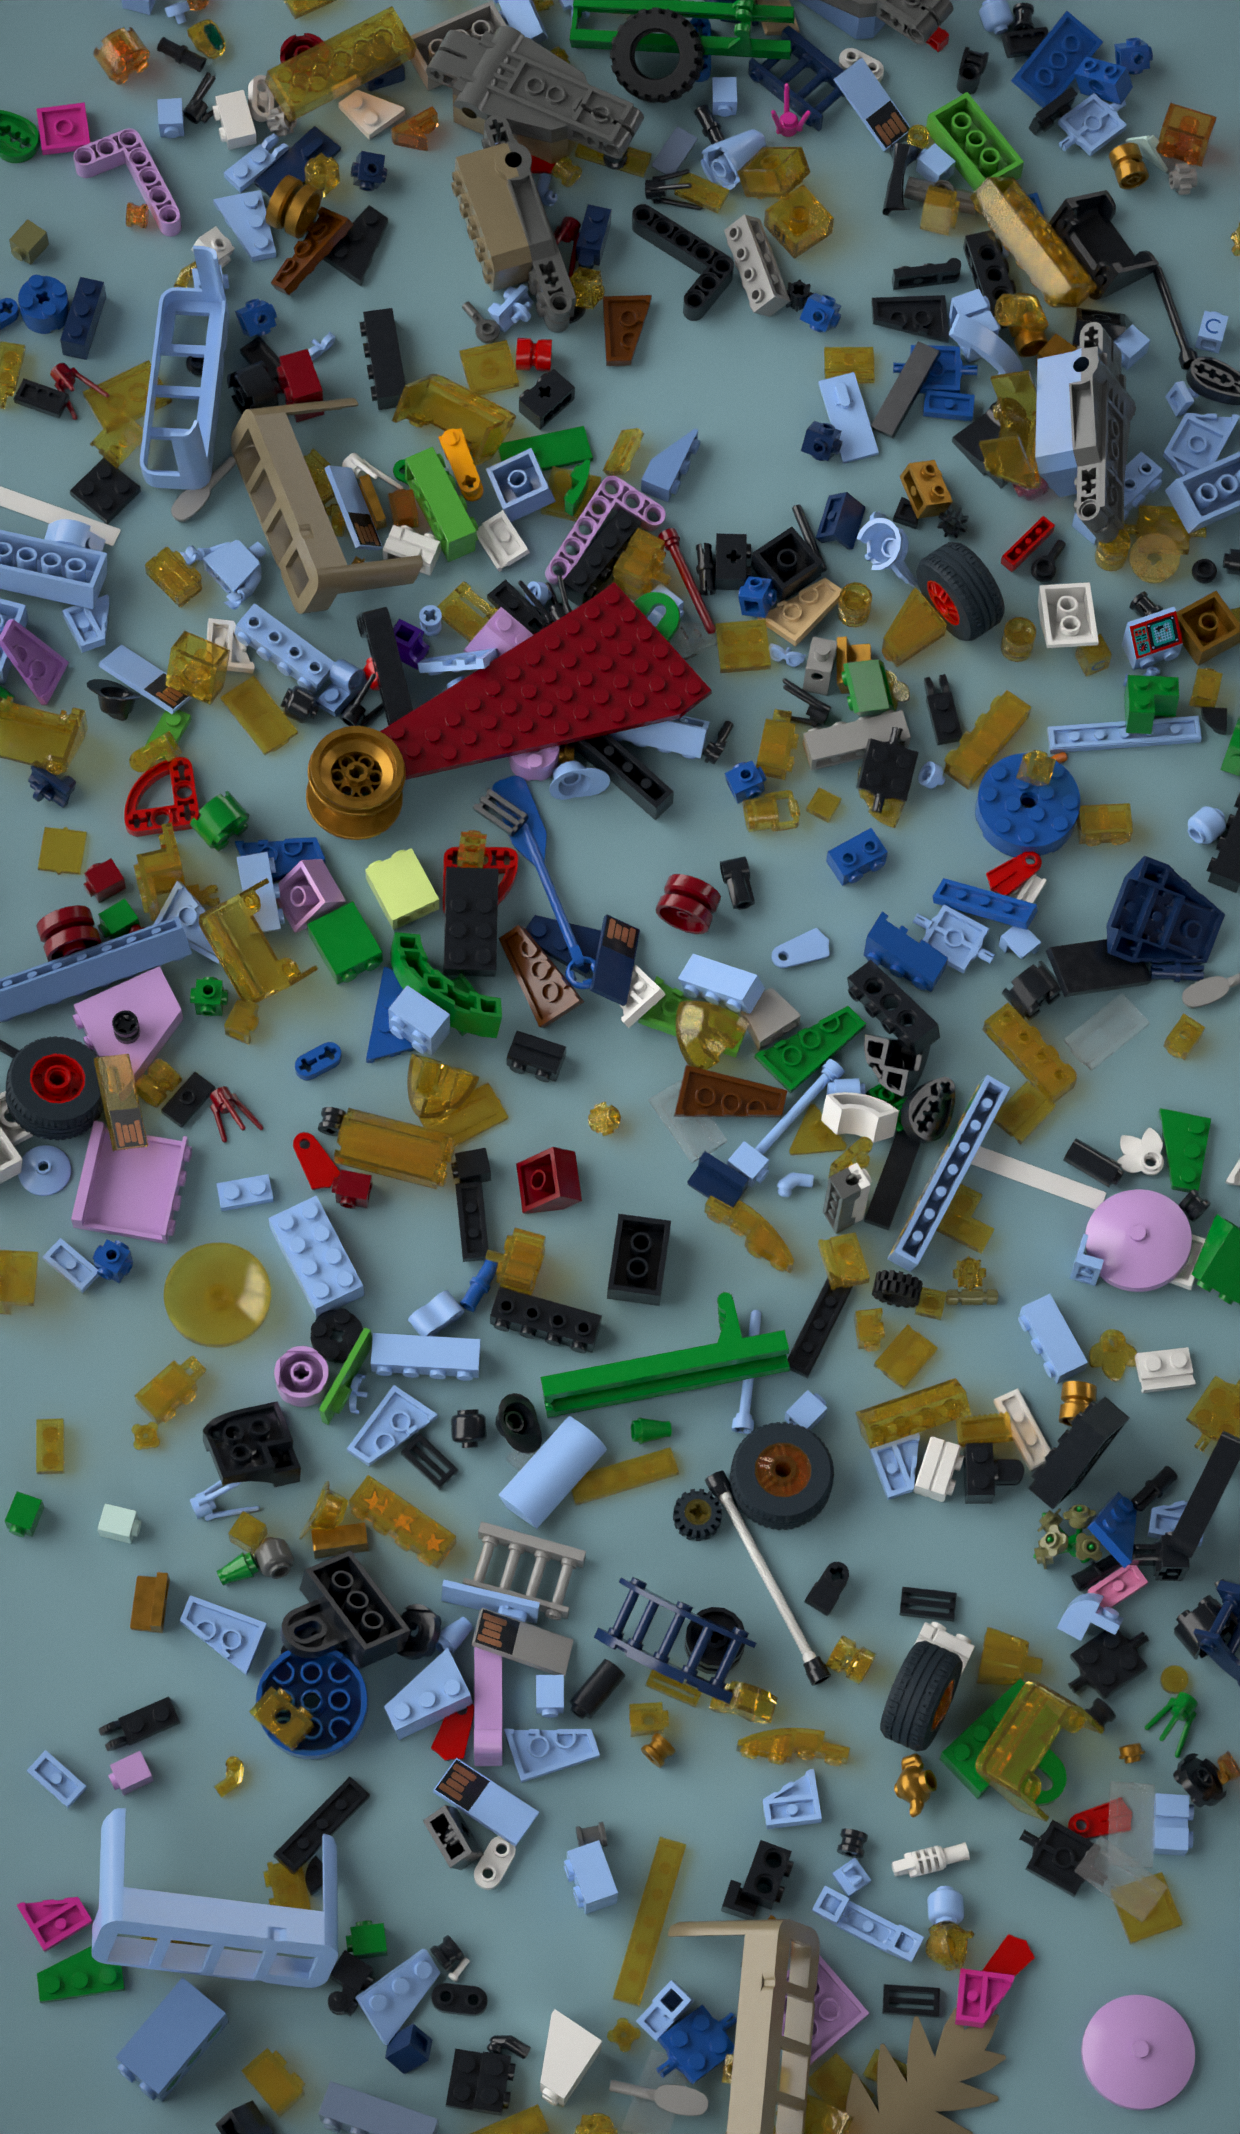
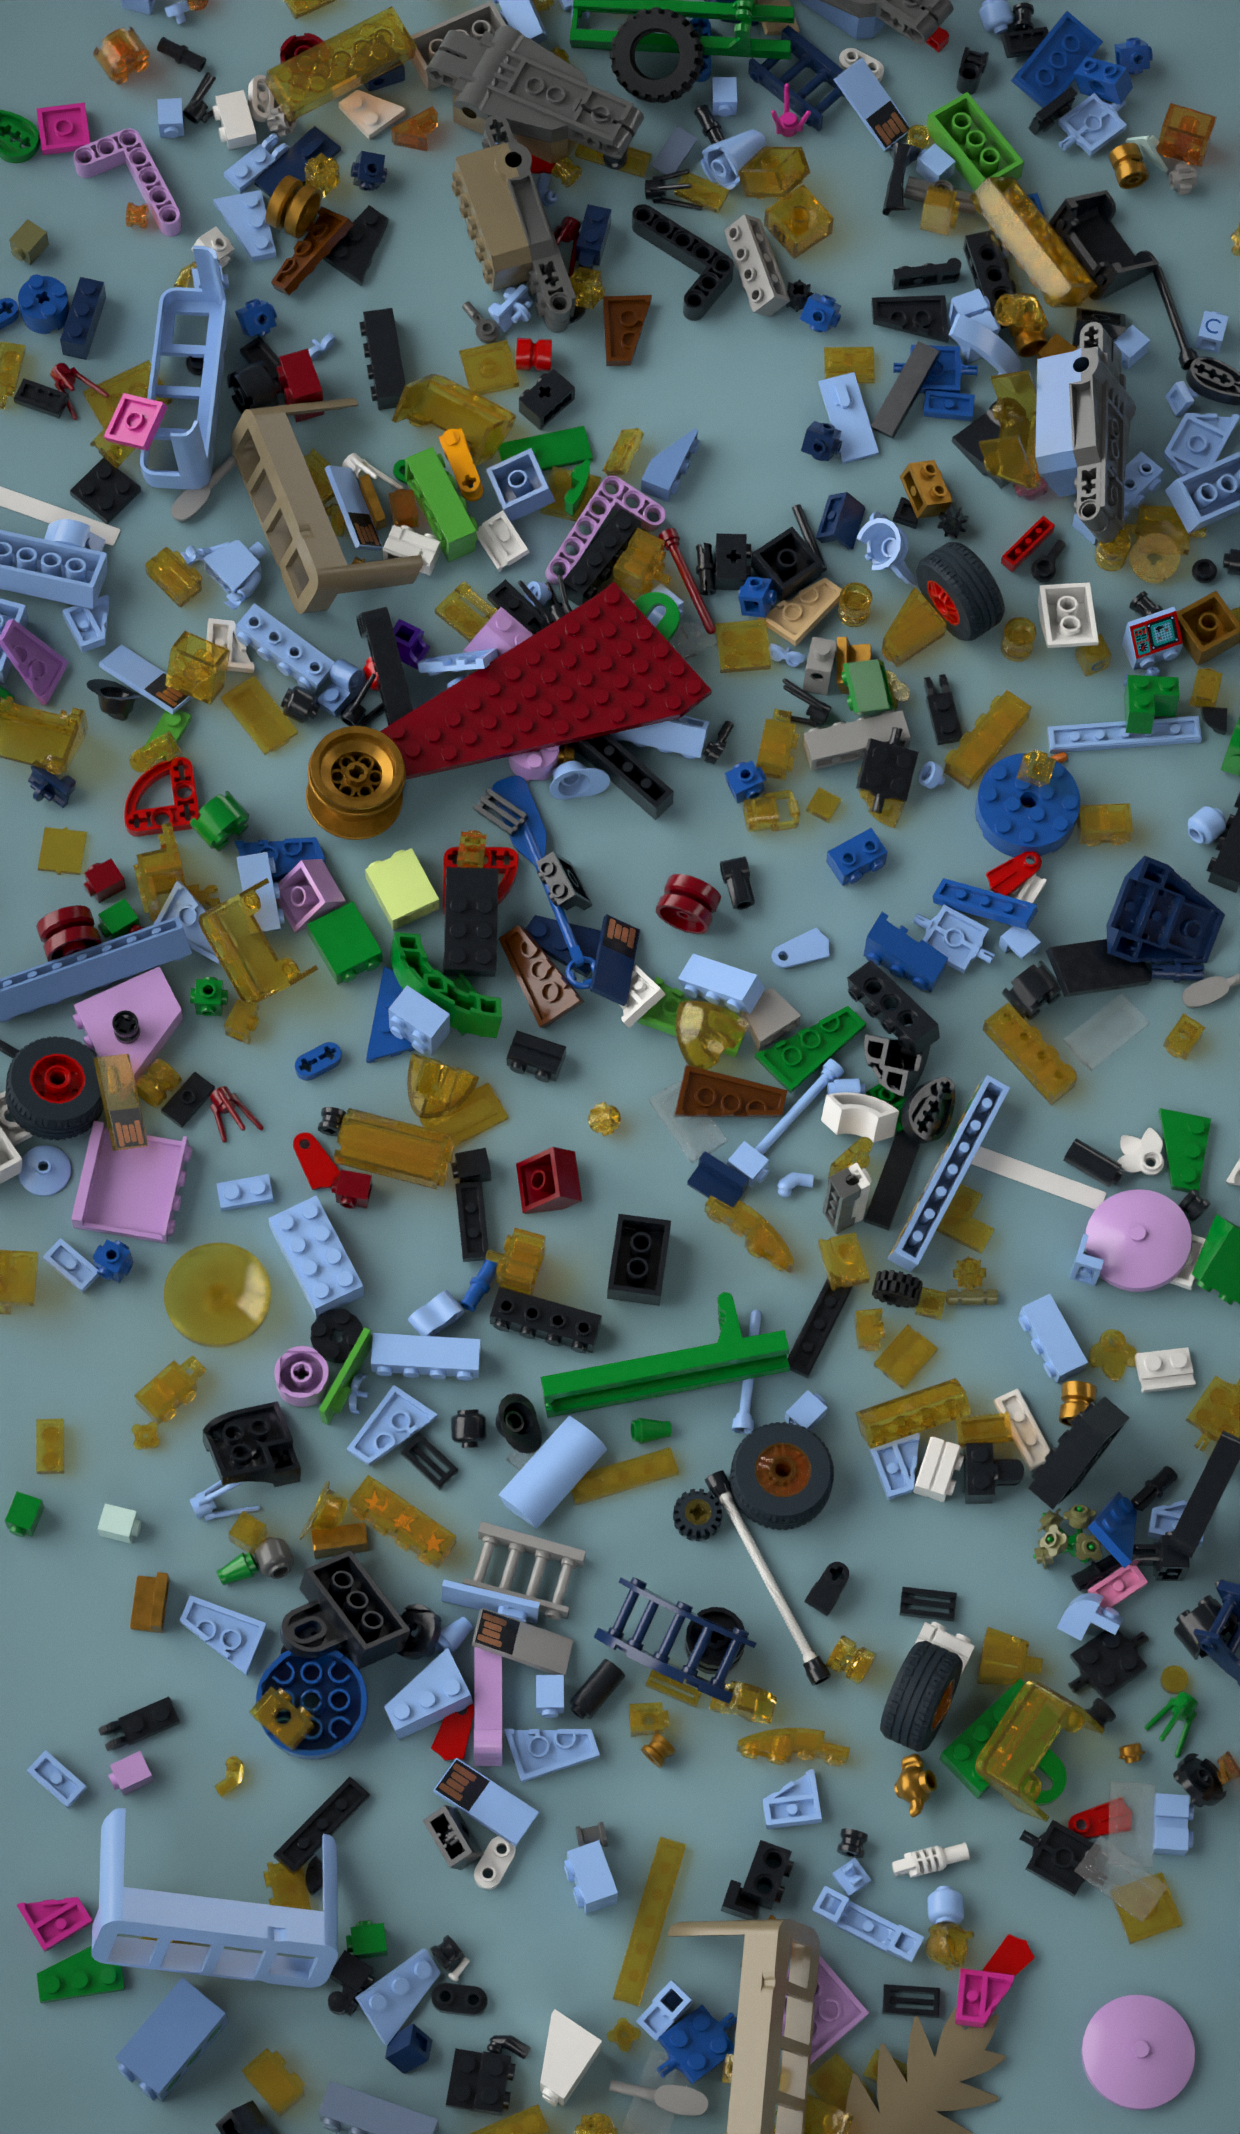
(135, 422): none -> dark pink plate
(207, 38): clear yellow rock -> none
(430, 618): light blue bush -> none
(563, 882): none -> black plate
(815, 1136): clear yellow piece -> none
(1023, 1112): clear yellow plate -> none

